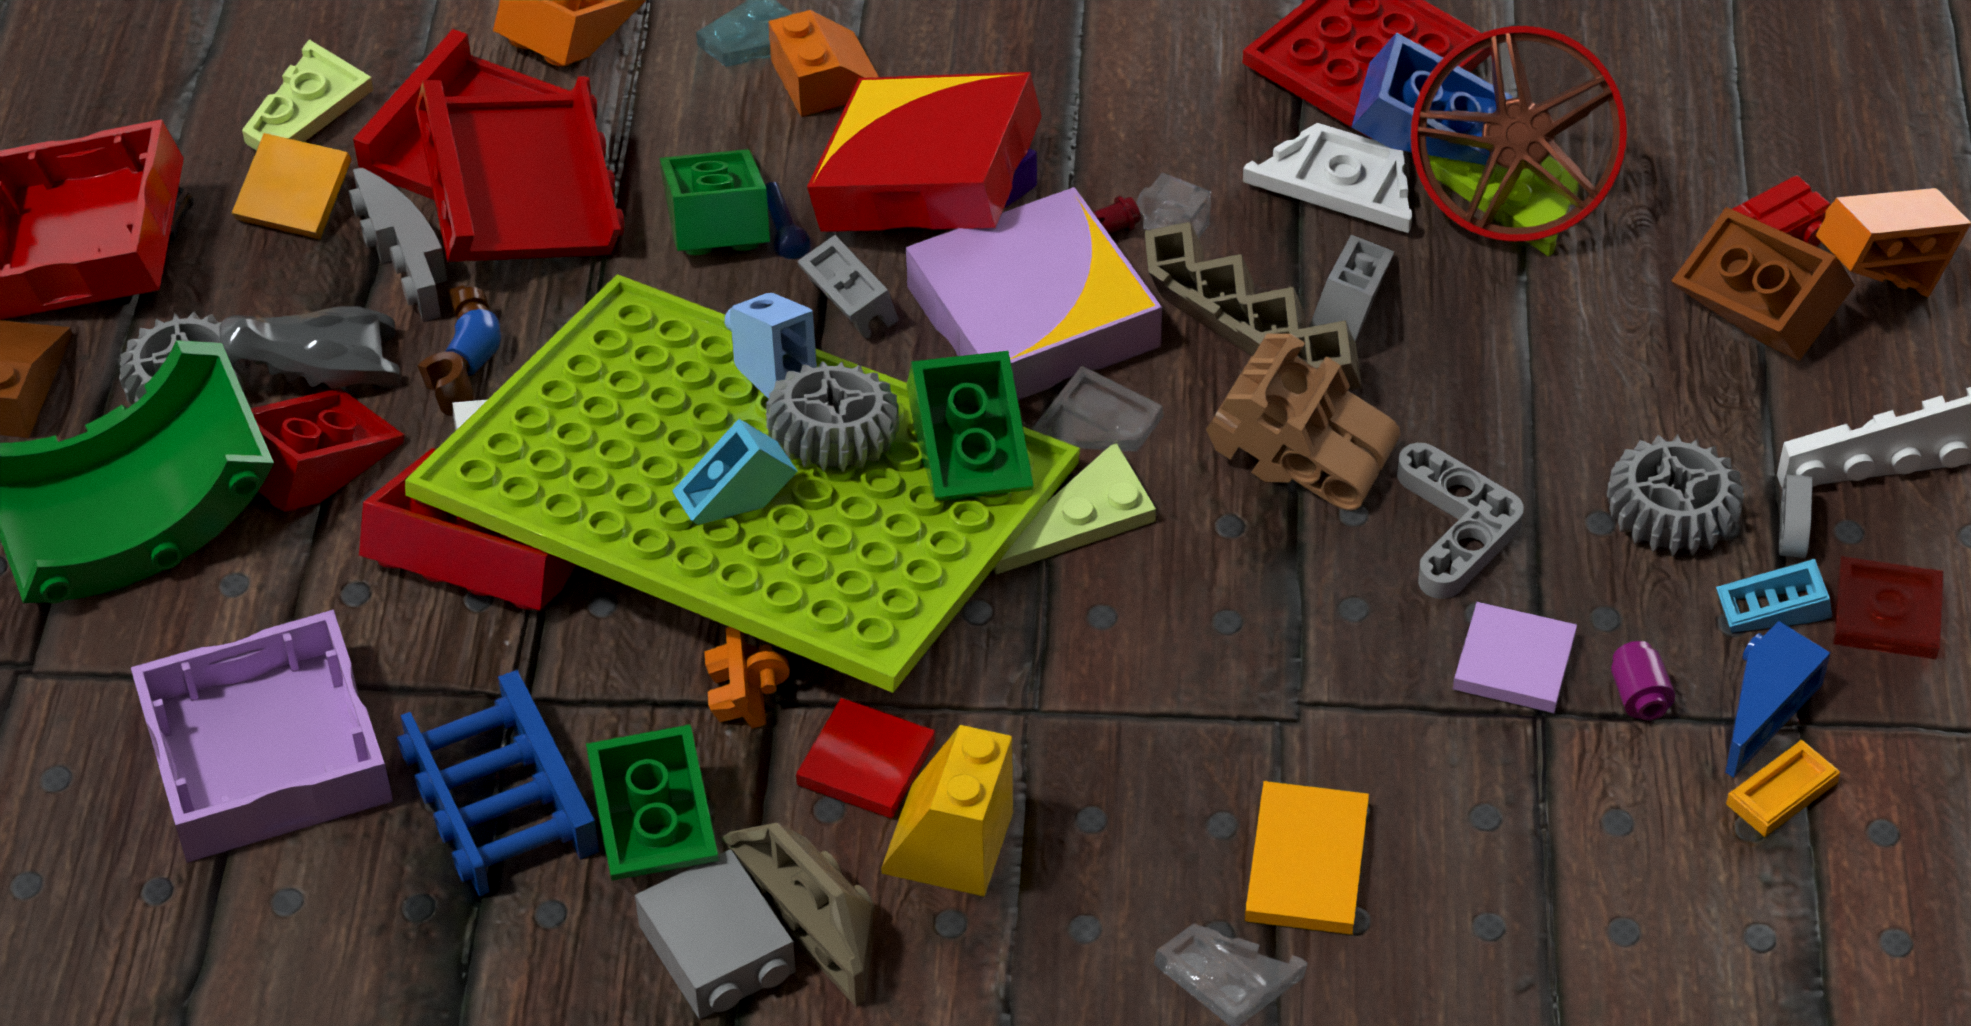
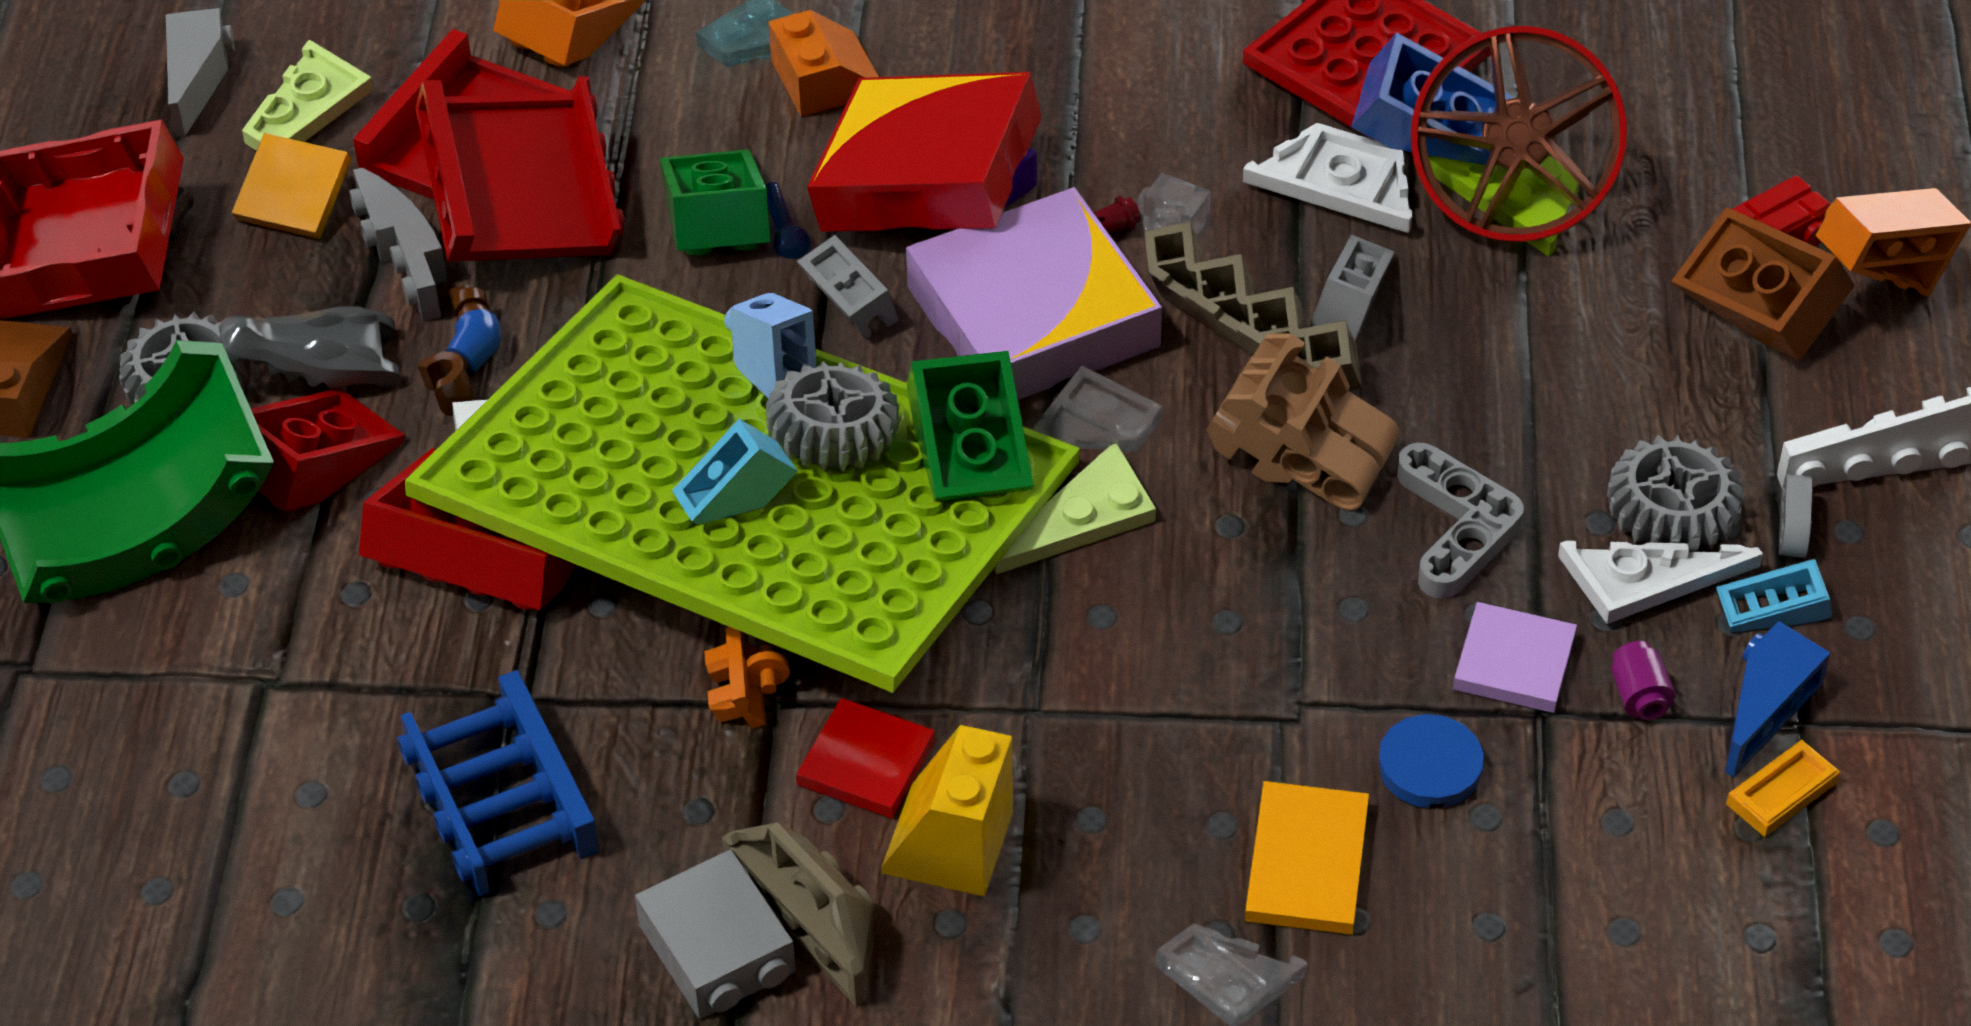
(195, 62): none -> light grey slope
(261, 736): lavender tile -> none
(651, 802): green slope -> none
(1430, 761): none -> blue tile
(1646, 575): none -> white wing
(1888, 607): clear red tile -> none

